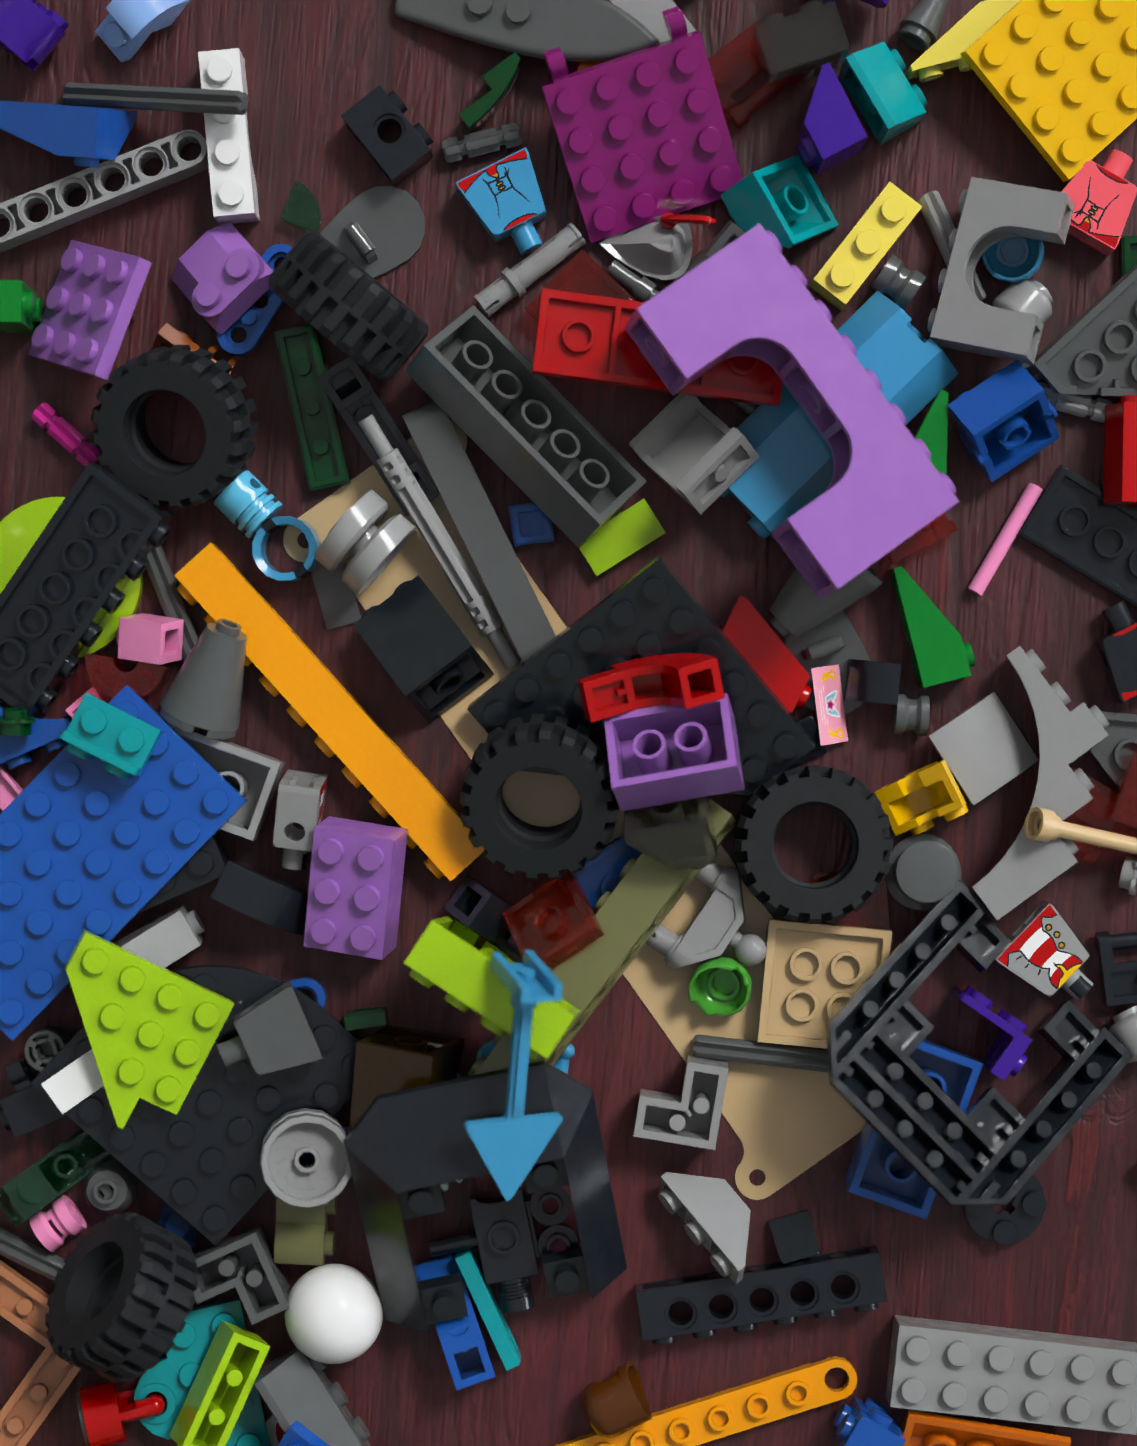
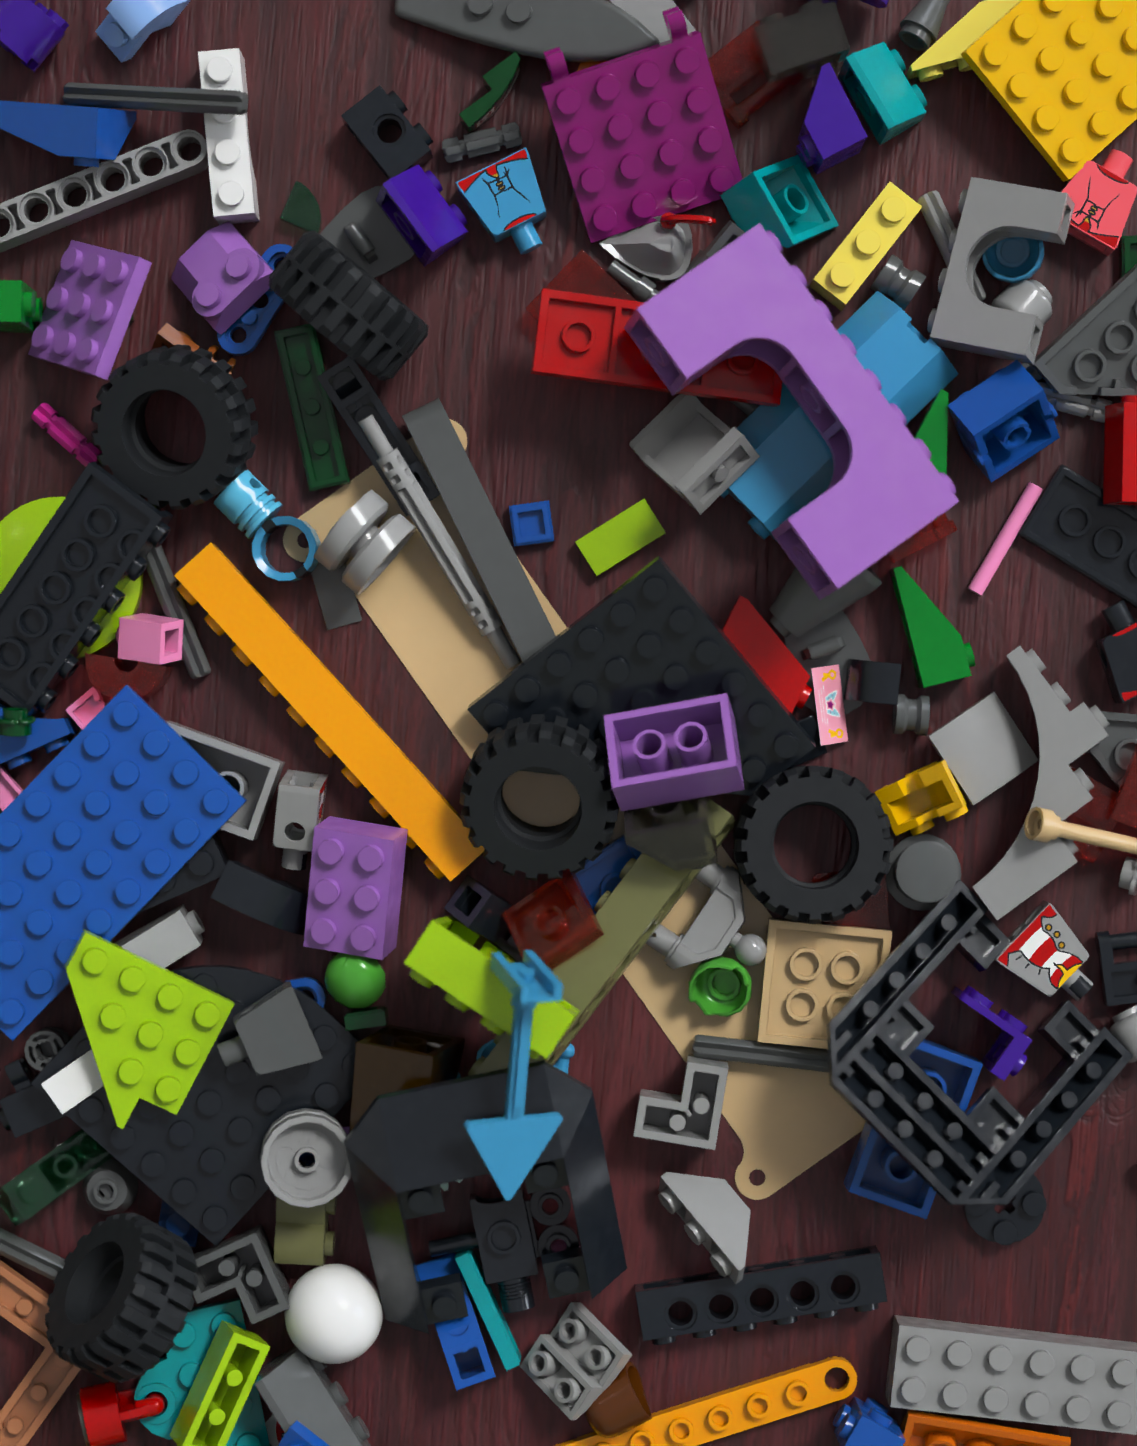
(58, 1223): bright pink wheel -> none
(111, 736): teal bracket -> none
(209, 683): dark grey cone -> none
(354, 980): none -> bright green hair
(421, 213): none -> dark purple slope
(422, 649): black slope -> none
(522, 275): light grey pin -> none
(525, 425): dark grey brick -> none
(576, 1360): none -> light grey slope
(651, 681): red arch -> none
(794, 1237): black slope -> none

